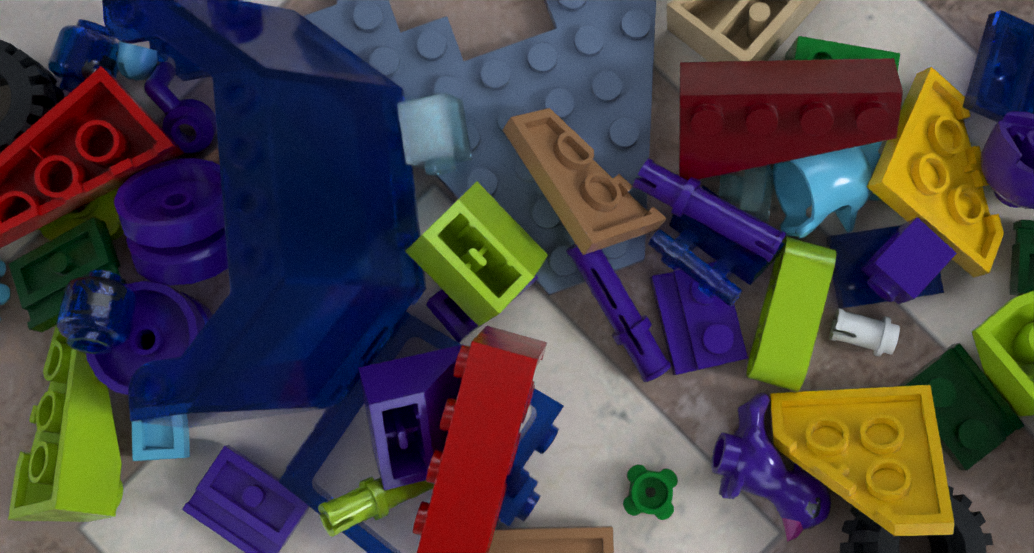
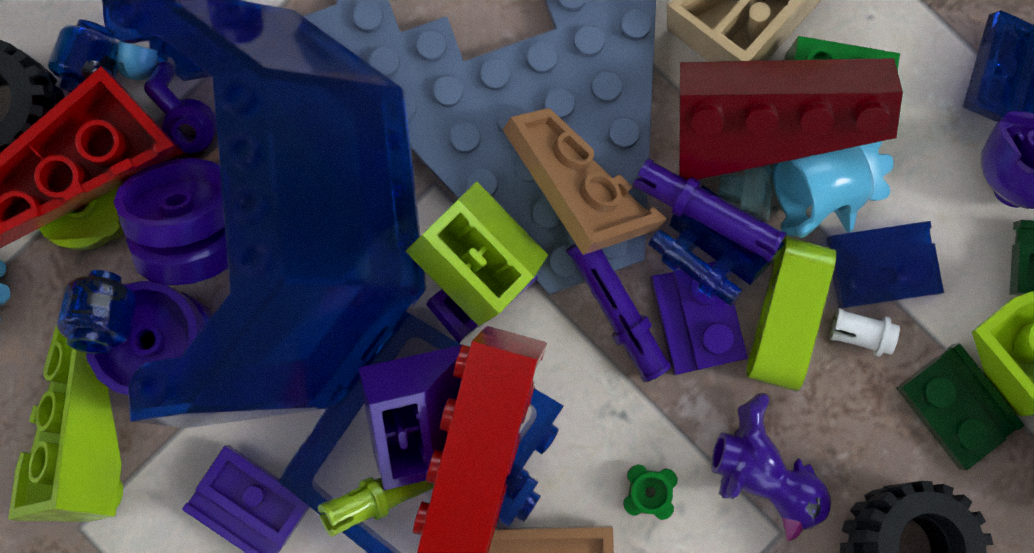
(46, 270): dark green plate -> none
(159, 442): medium azure plate -> none
(434, 133): clear light blue brick -> none
(871, 450): yellow plate -> none
(907, 262): dark purple brick -> none
(938, 174): yellow plate -> none

